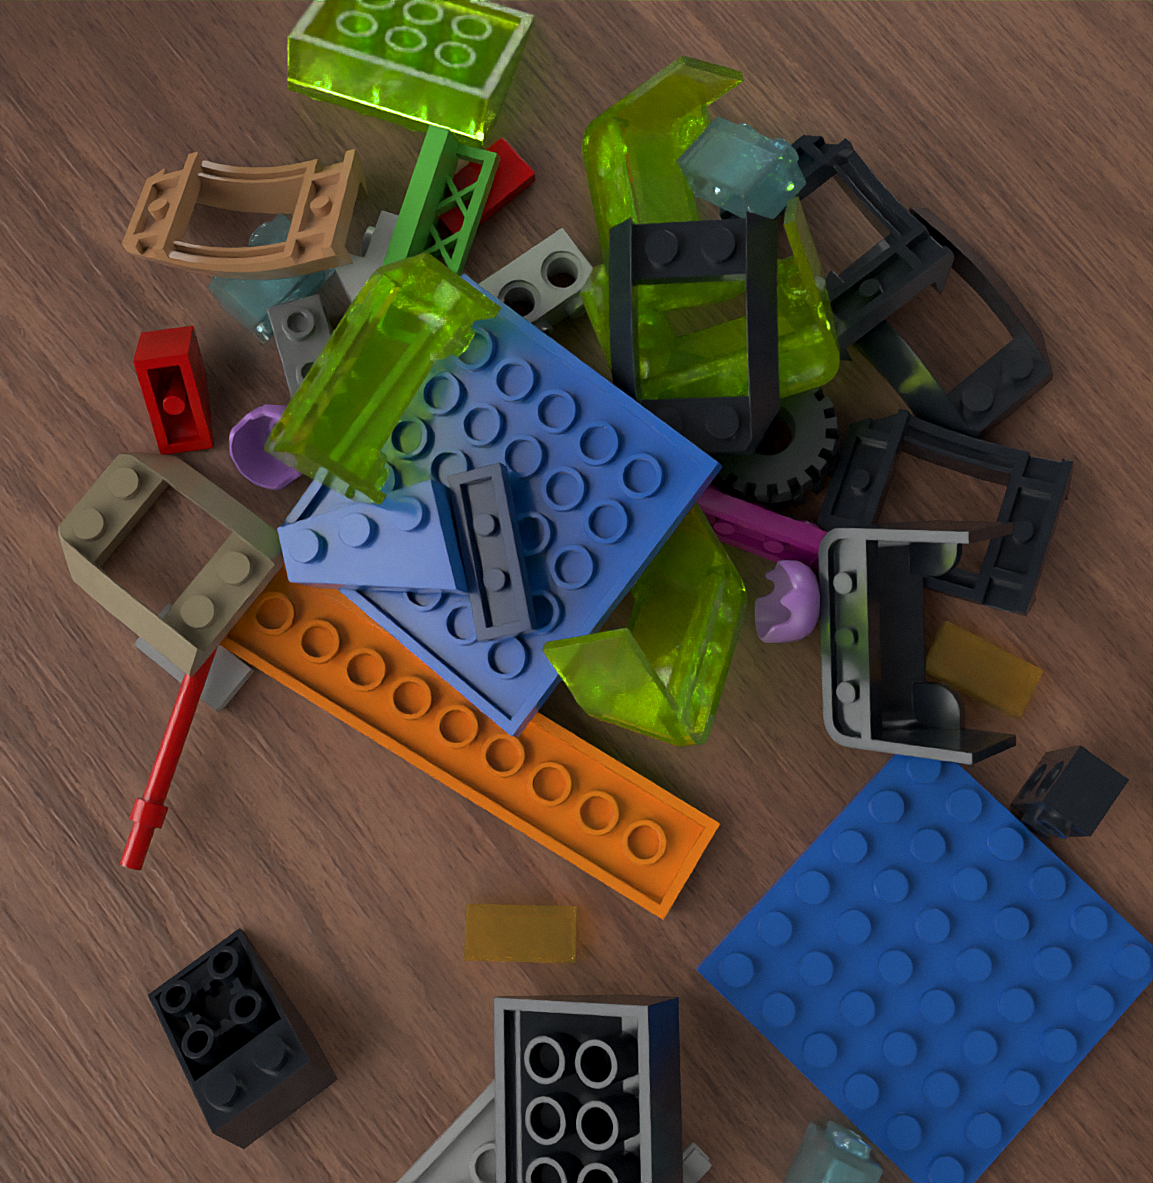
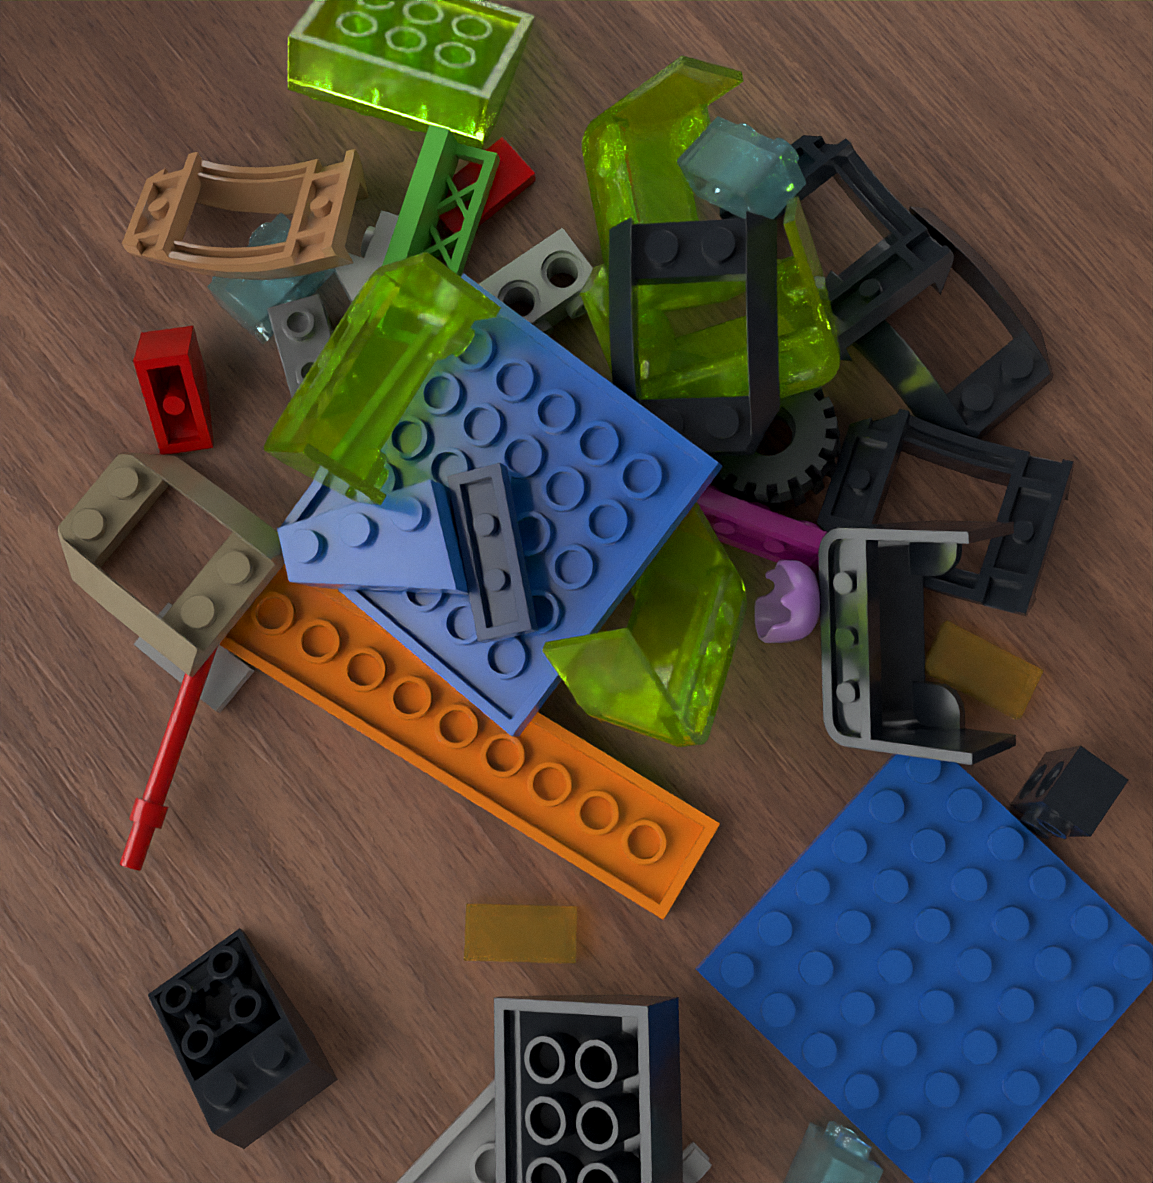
(248, 452): medium lavender hair -> none

